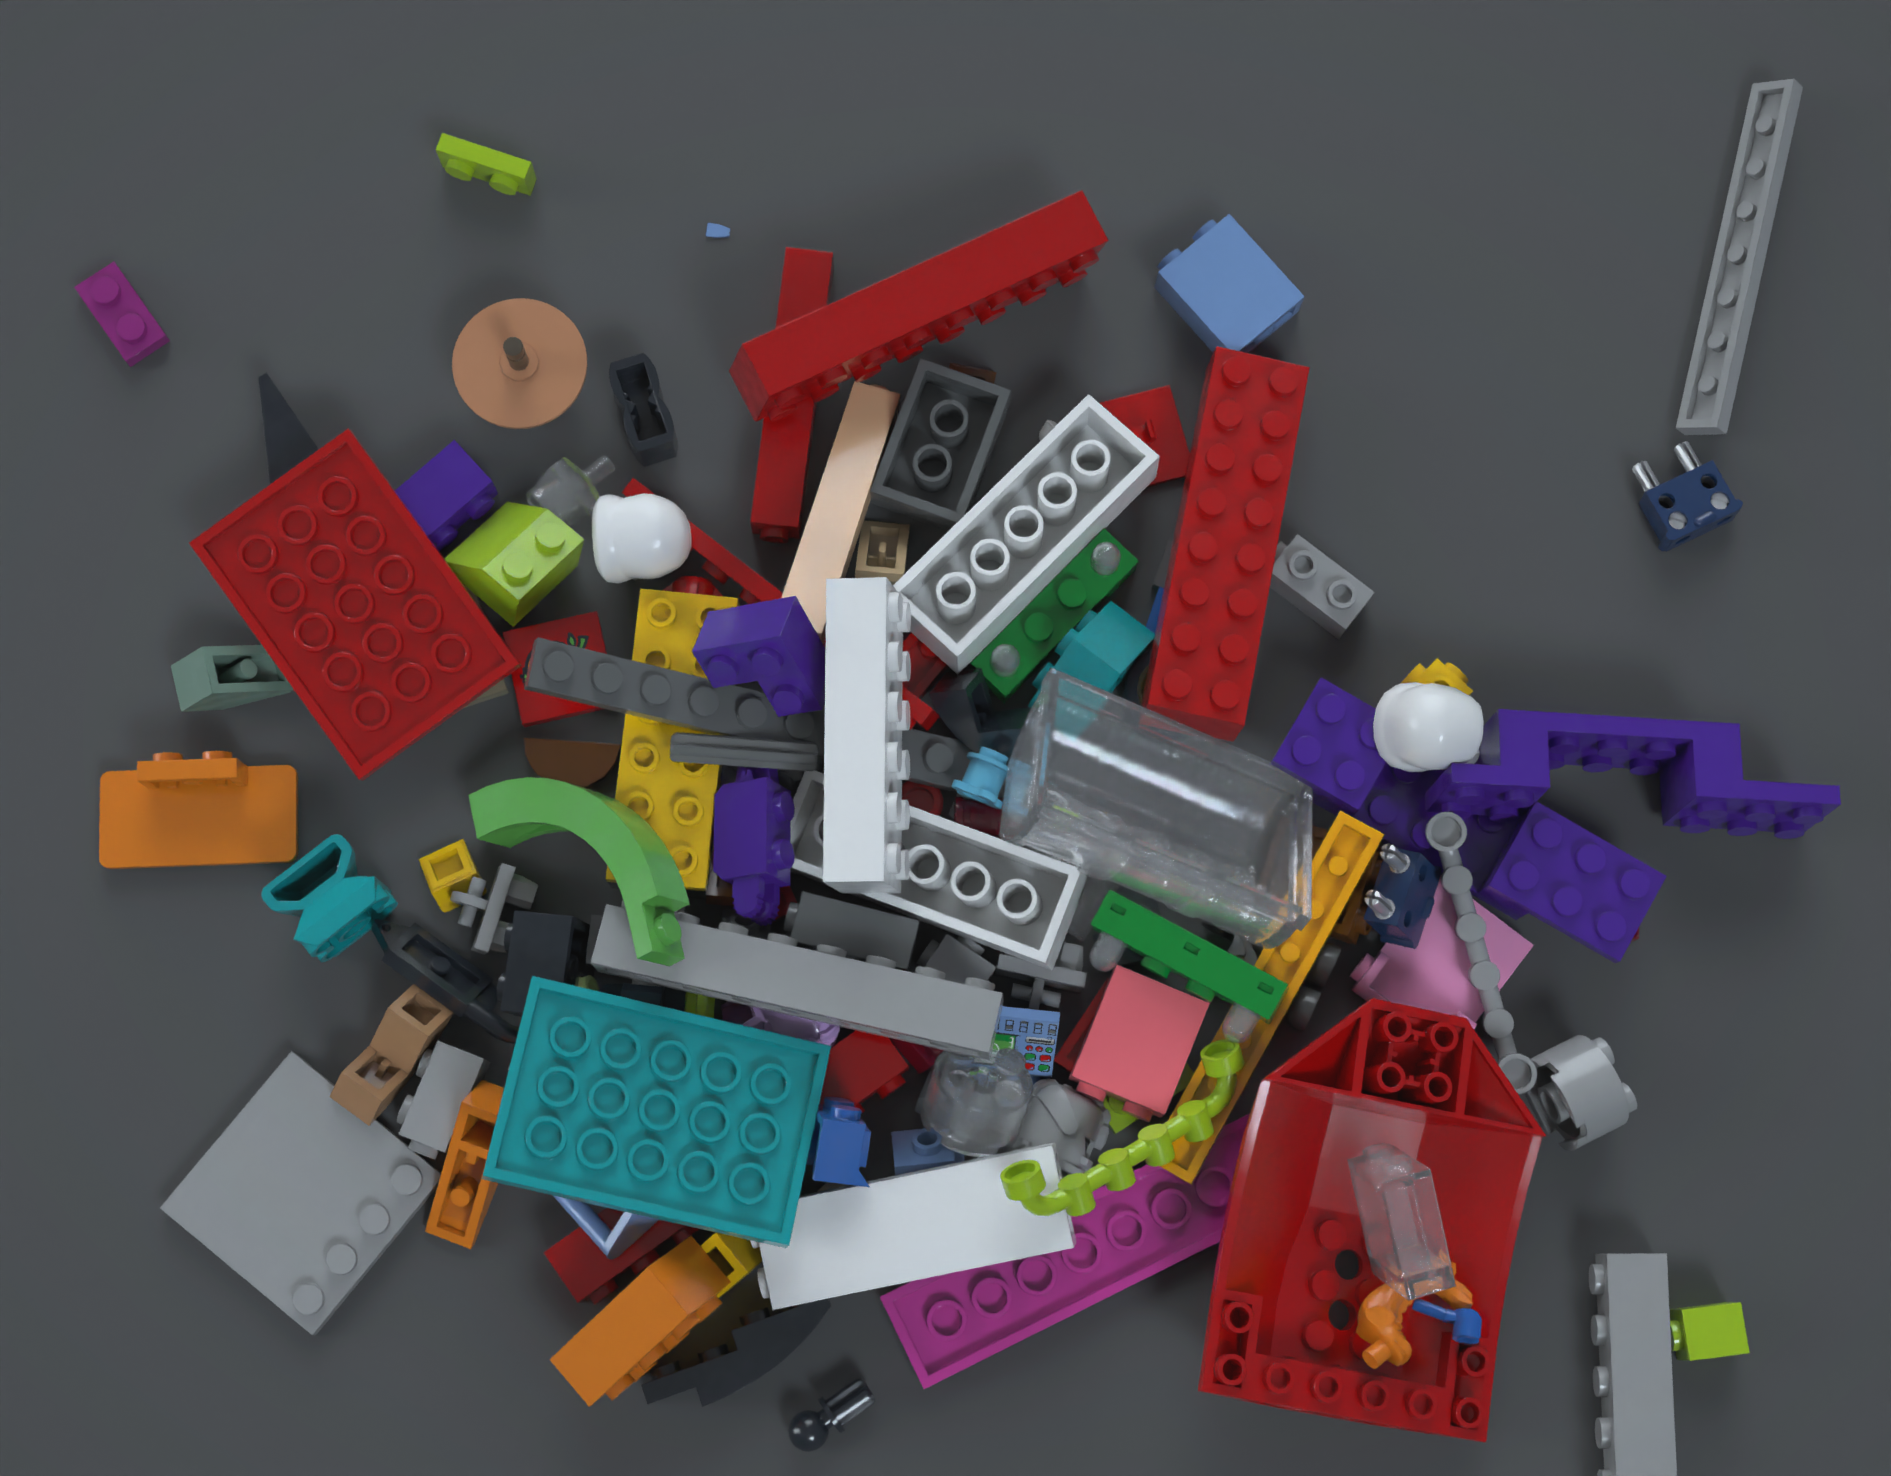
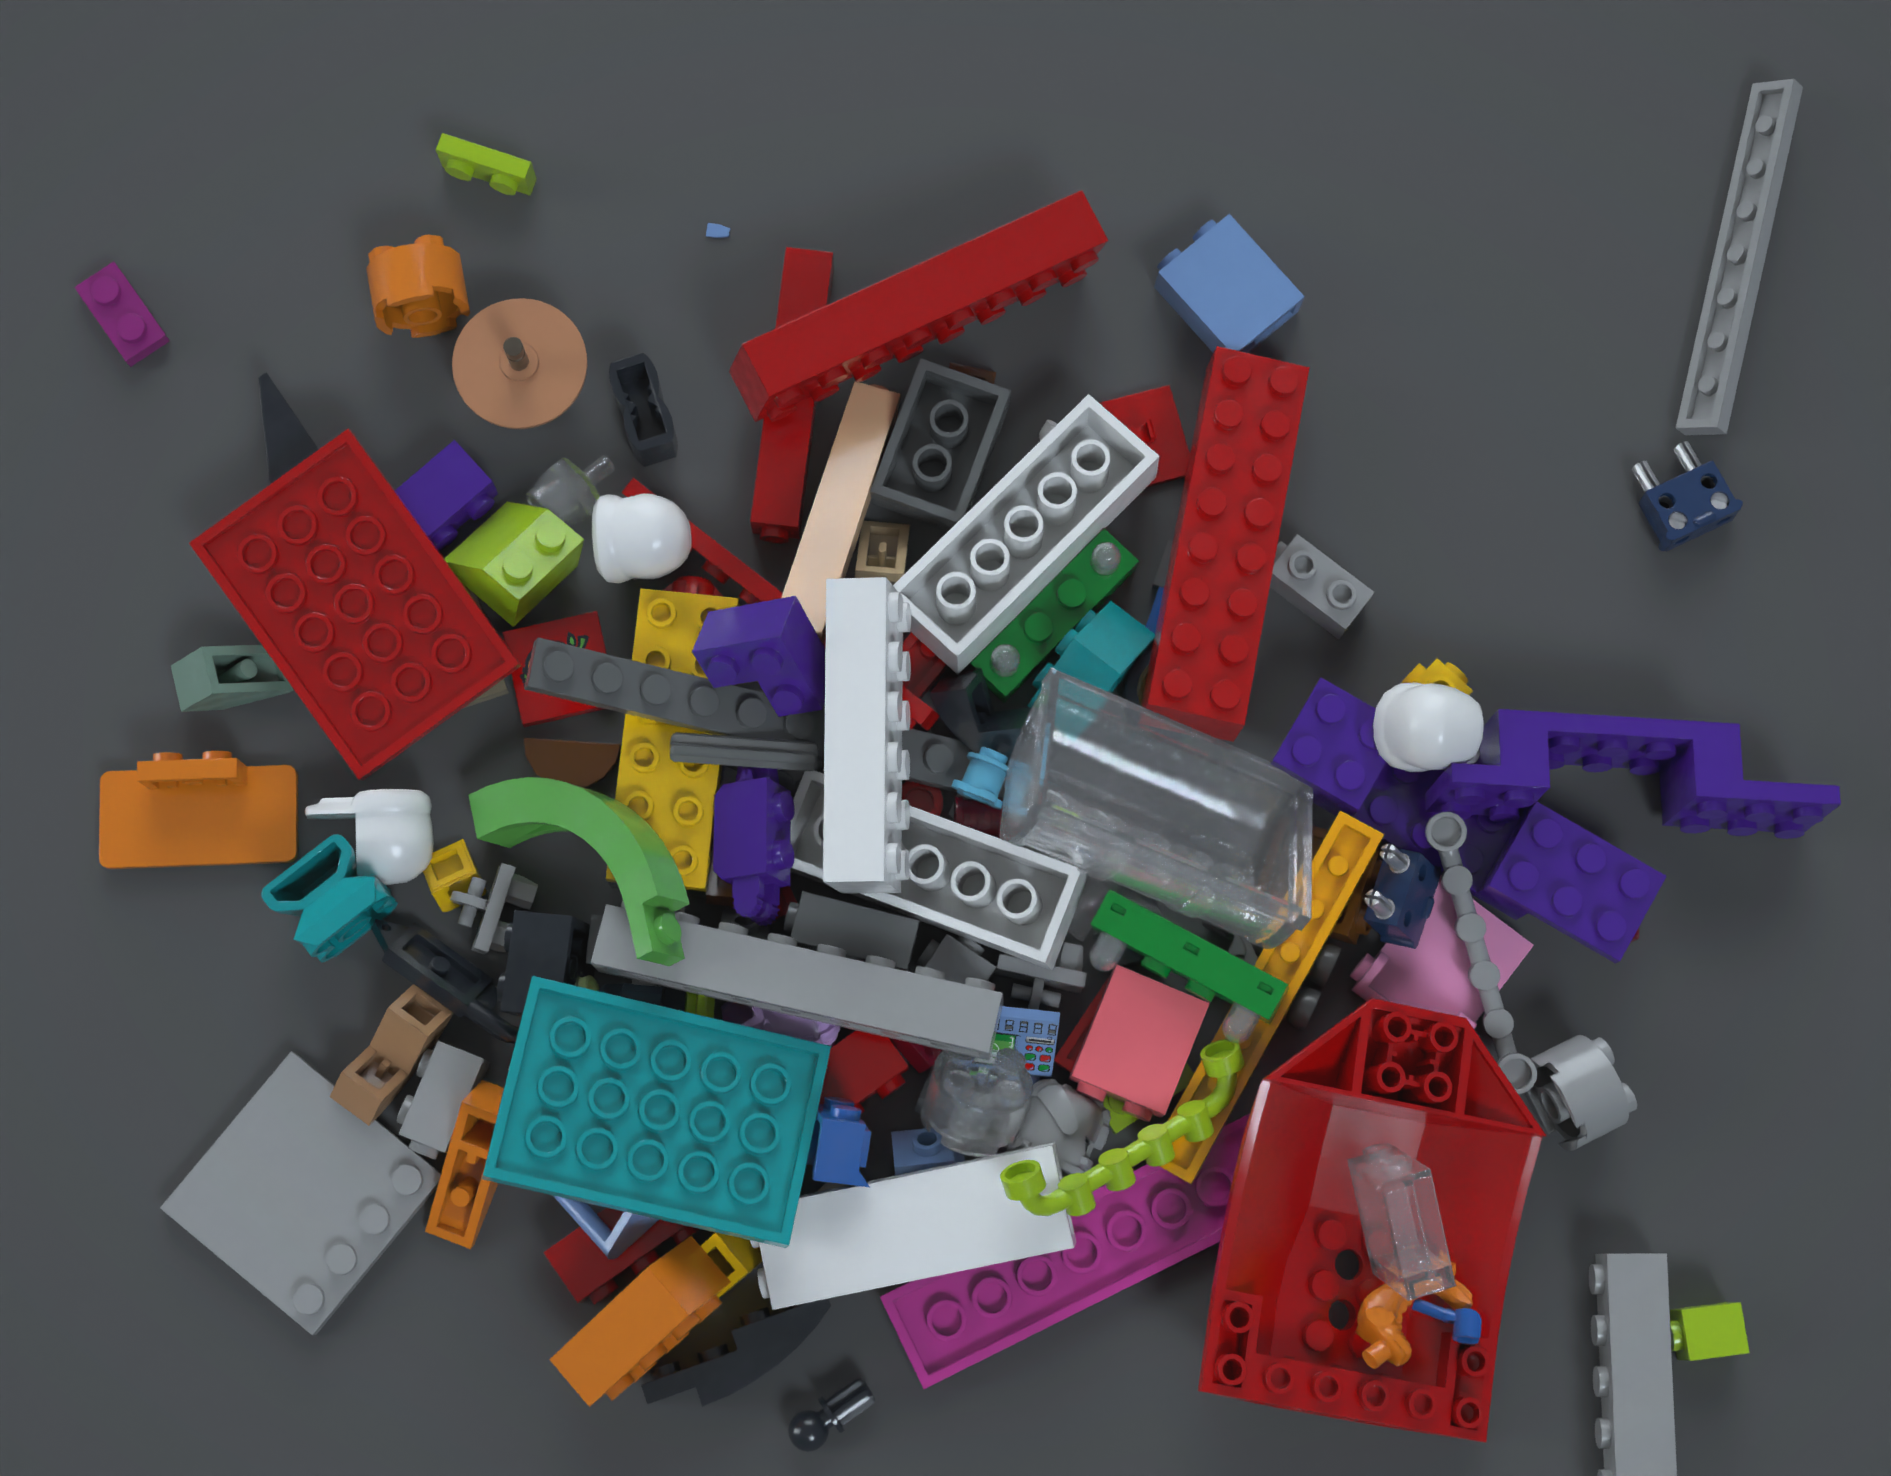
(391, 831): none -> white piece
(417, 287): none -> orange brick

